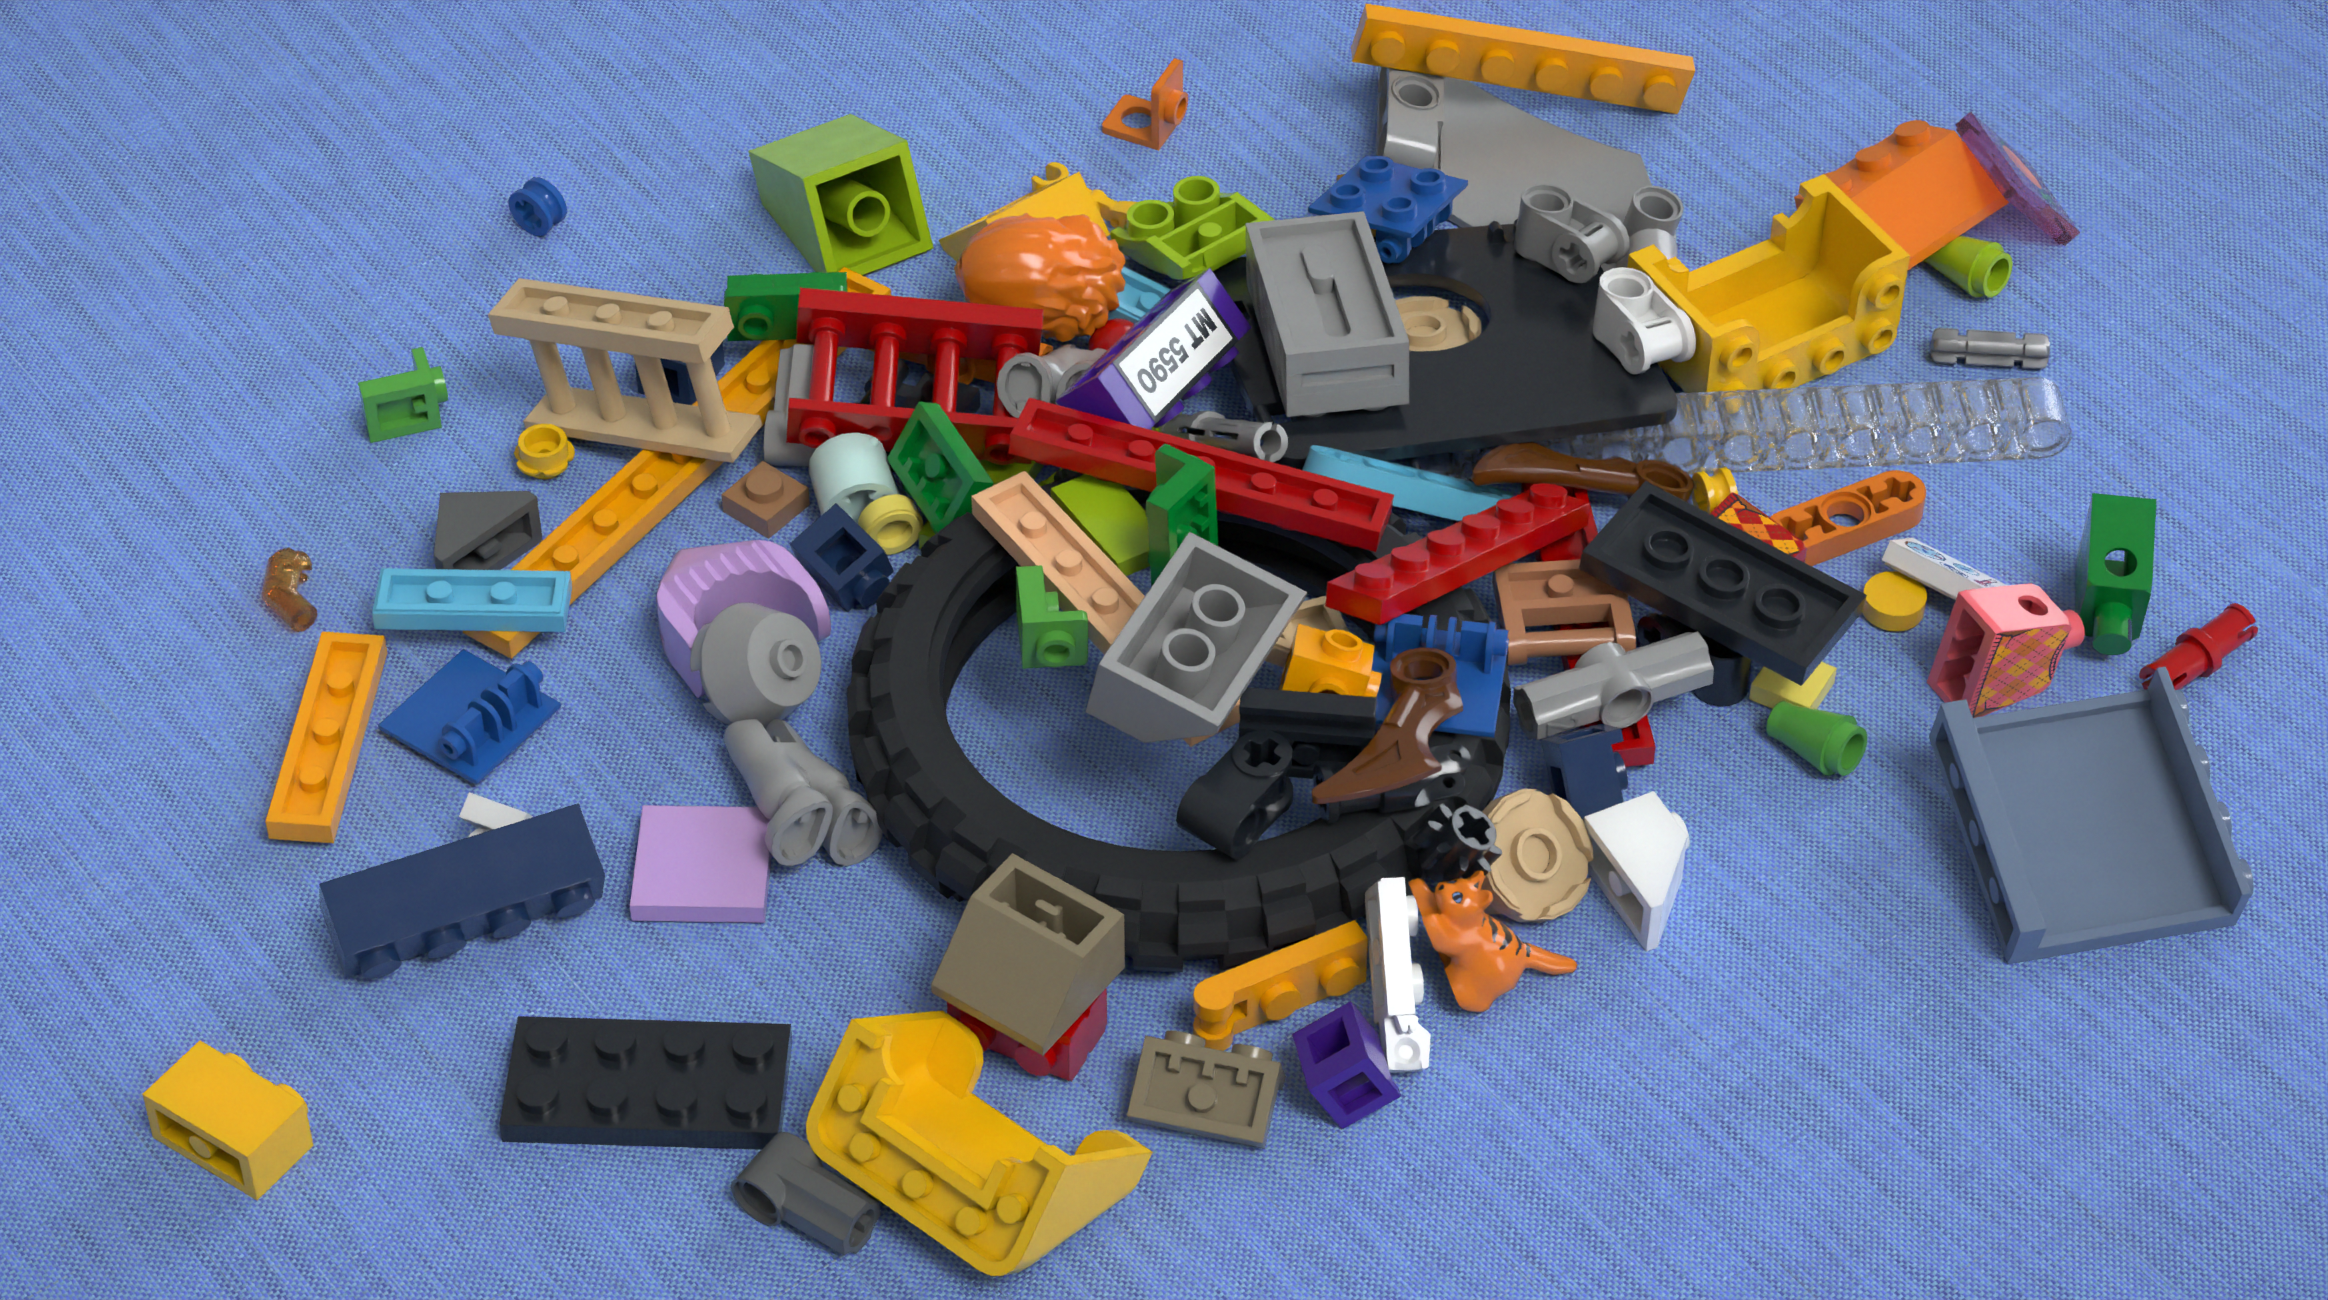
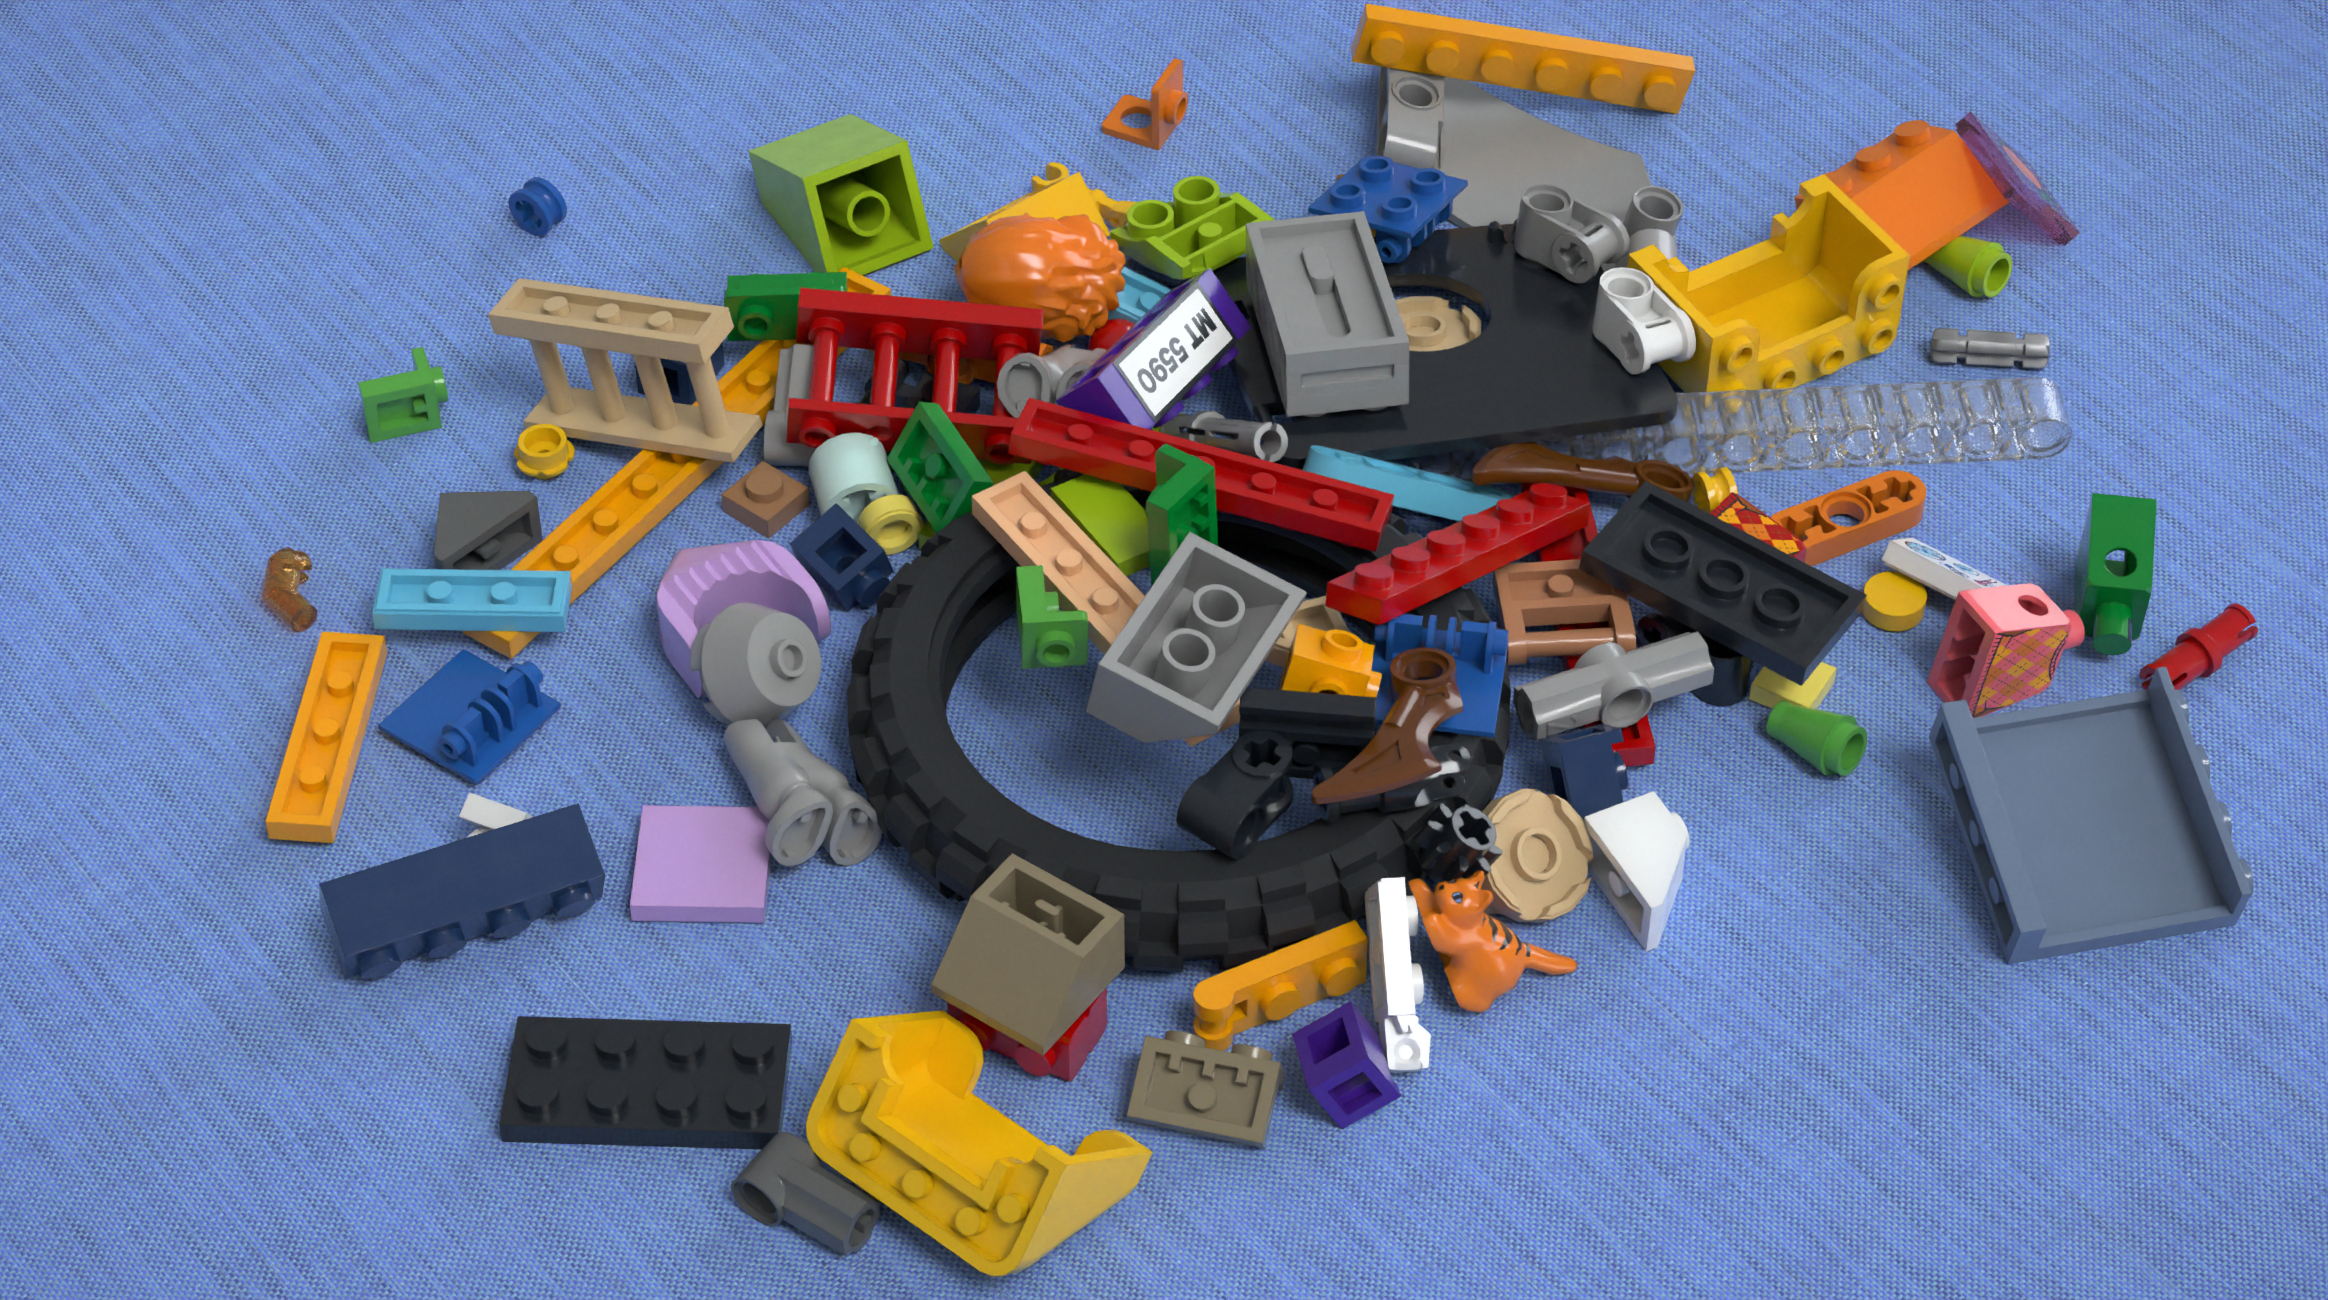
(229, 1119): yellow brick -> none

